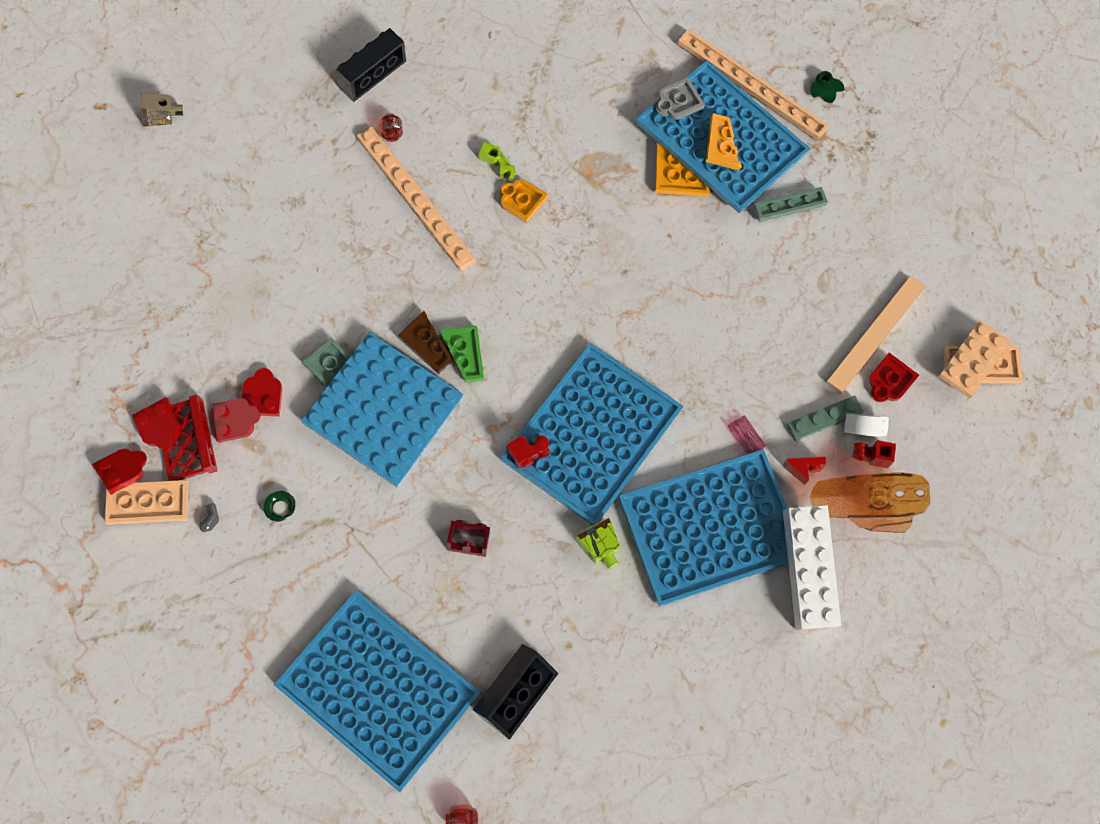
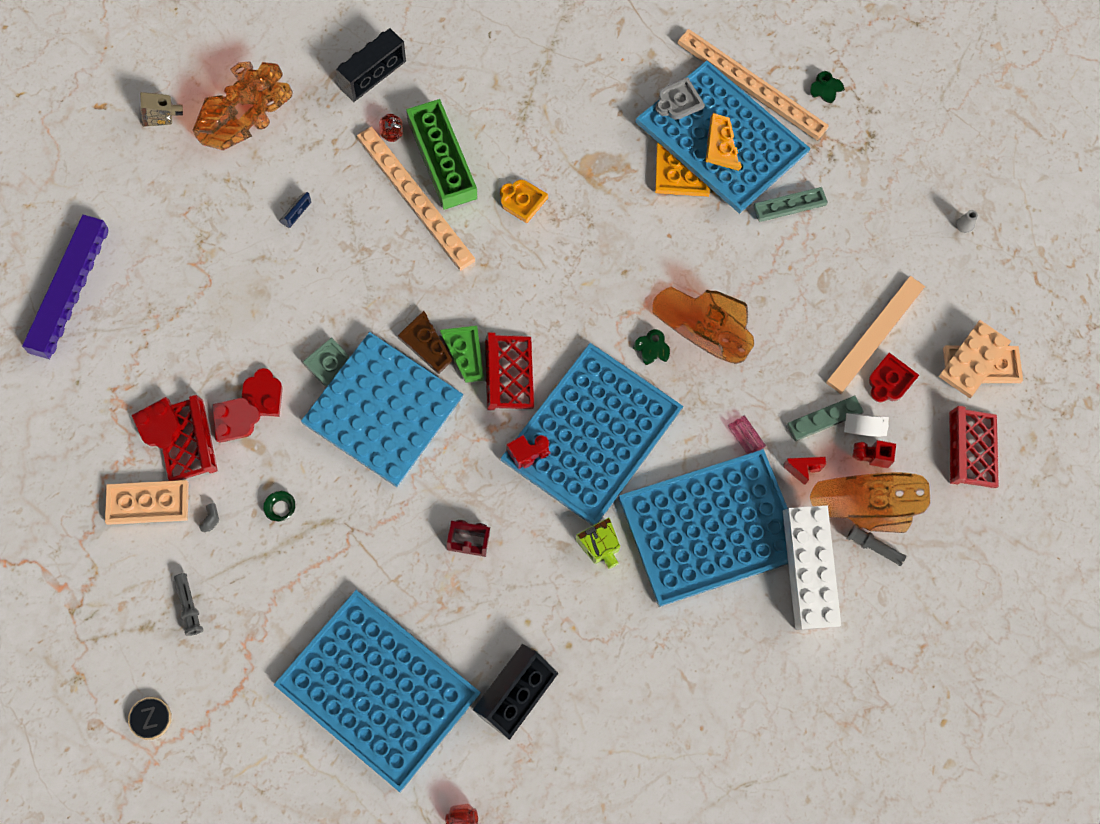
(65, 287): none -> dark purple brick
(120, 469): red plate -> none
(149, 718): none -> black tile
(189, 613): none -> dark grey pin
(217, 122): none -> clear orange piece
(296, 210): none -> dark blue slope
(441, 154): none -> bright green brick
(492, 372): none -> red fence
(505, 166): lime piece -> none
(652, 349): none -> dark green plate
(707, 321): none -> clear orange piece
(867, 540): none -> dark grey pin
(958, 460): none -> red fence
(967, 221): none -> light grey cone

